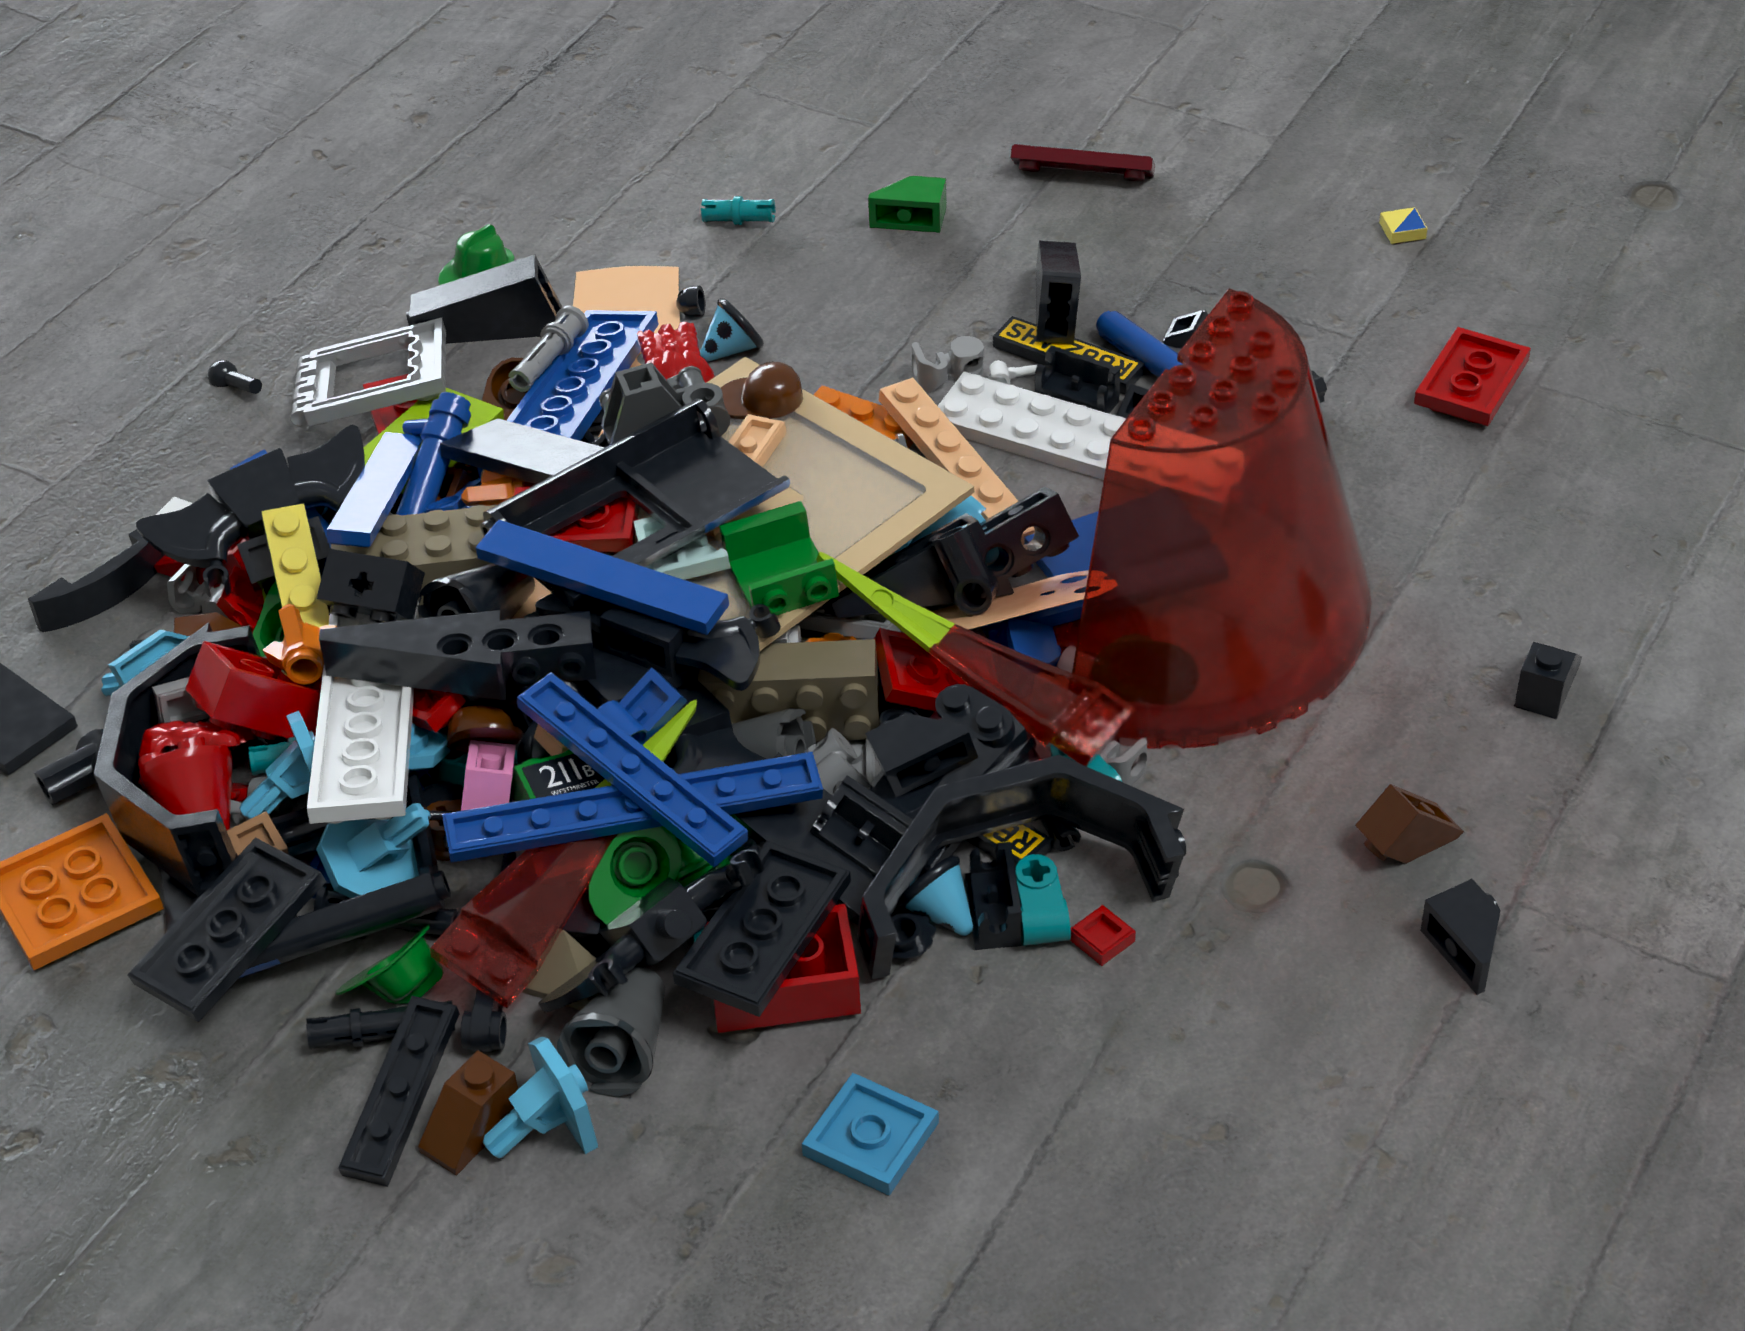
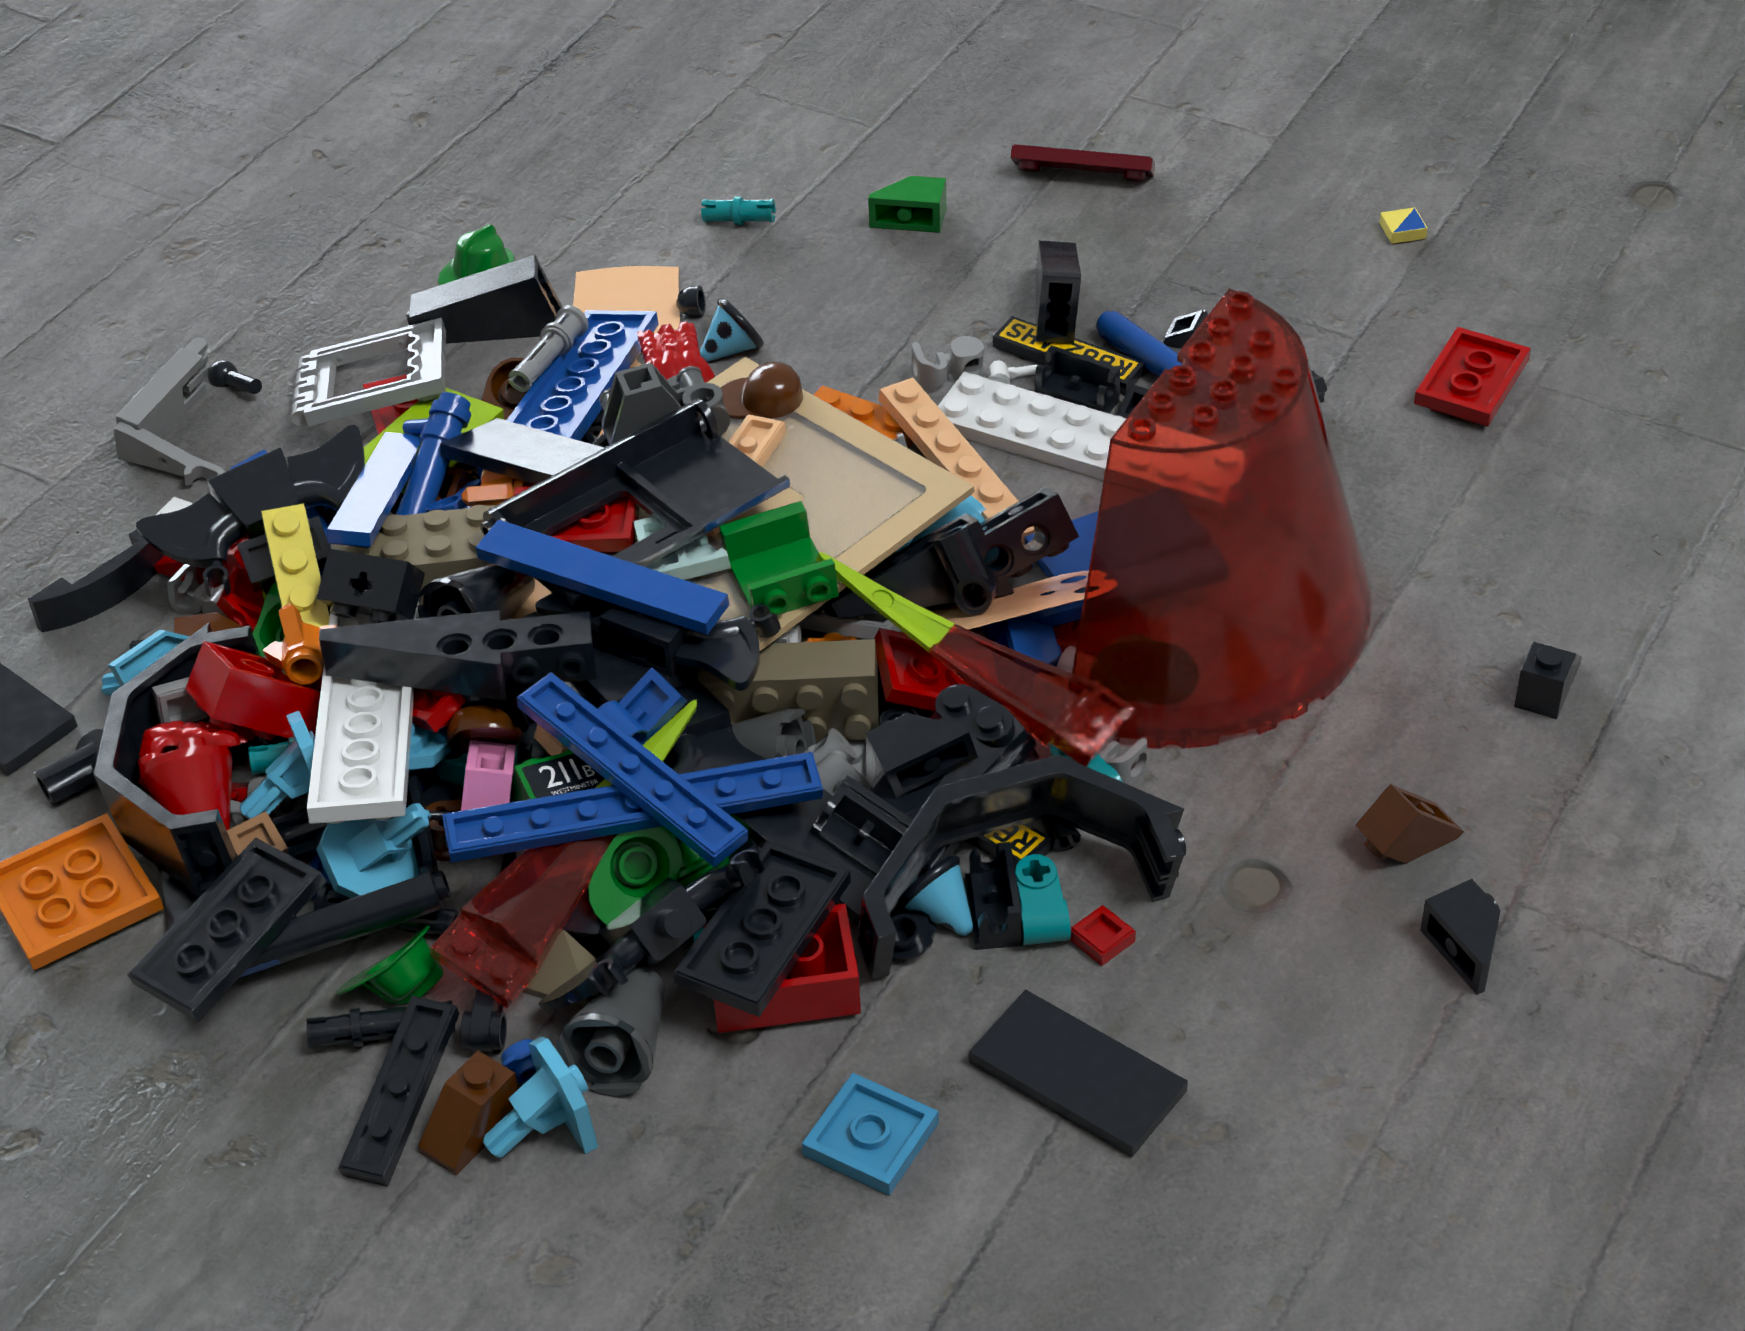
(158, 409): none -> light grey hinge
(519, 1060): none -> blue plate
(1078, 1072): none -> black tile

